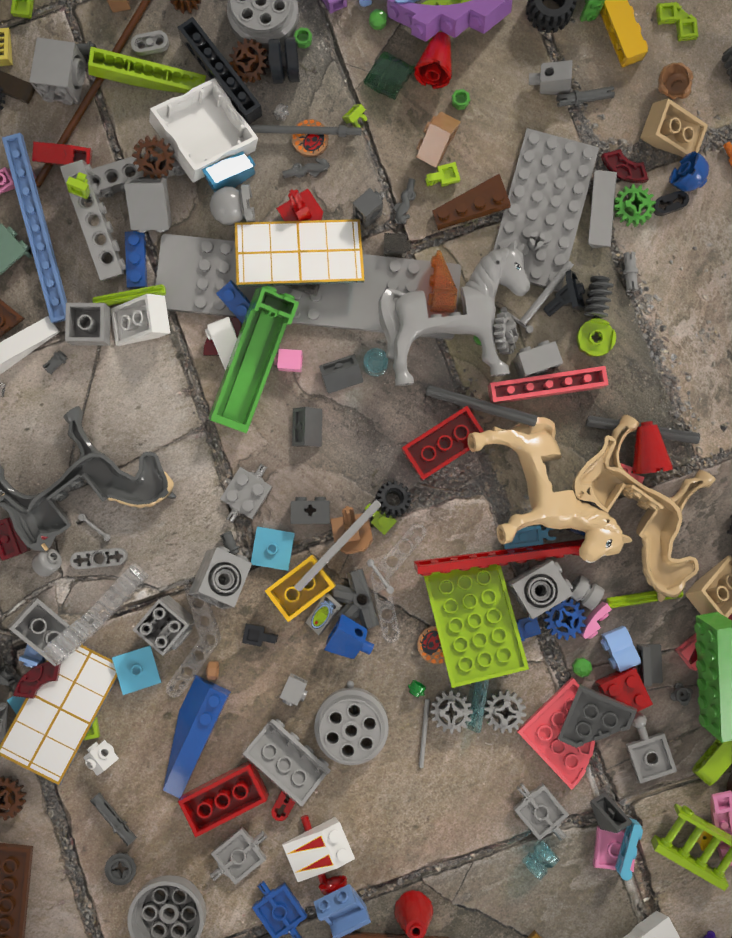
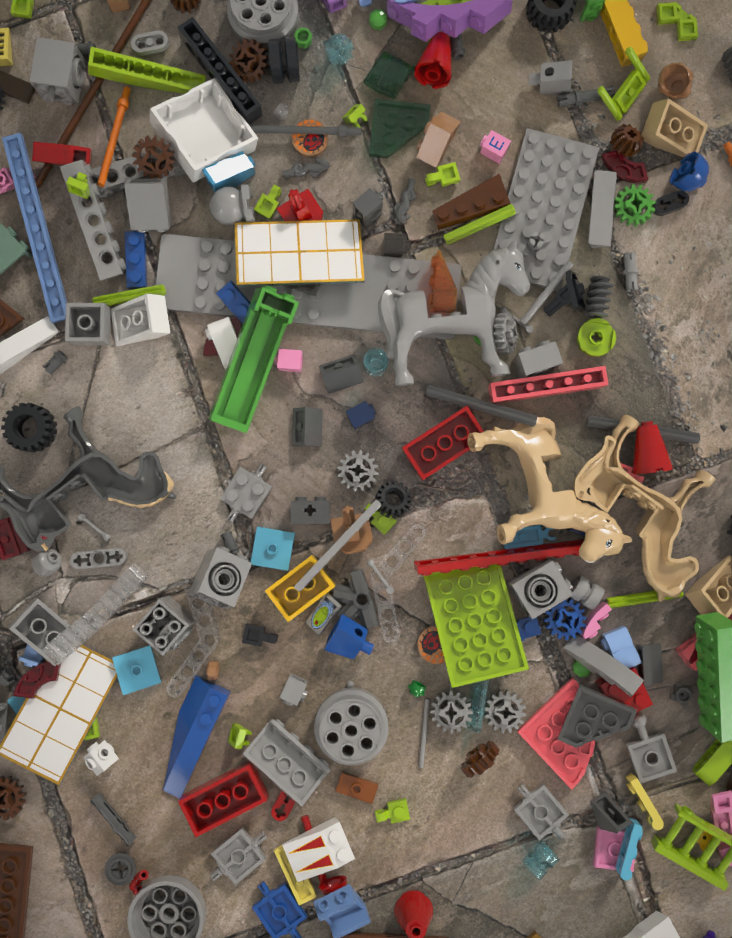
(15, 421): none -> black tyre
(122, 105): none -> orange bar
(135, 885): none -> red arm
(237, 736): none -> lime tile
(267, 204): none -> lime plate
(303, 890): none -> light yellow plate
(338, 49): none -> clear light blue brick
(356, 787): none -> dark orange plate
(359, 462): none -> light grey gear
(361, 414): none -> dark blue brick
(395, 125): none -> clear green plate
(396, 811): none -> lime plate
(457, 47): none -> dark grey pin
(460, 99): bright green tile -> none
(479, 224): none -> lime axle
(480, 759): none -> reddish brown gear
(494, 146): none -> bright pink brick
(603, 664): none -> light grey slope
(626, 140): none -> reddish brown gear
(629, 89): none -> lime plate
(644, 802): none -> light yellow plate

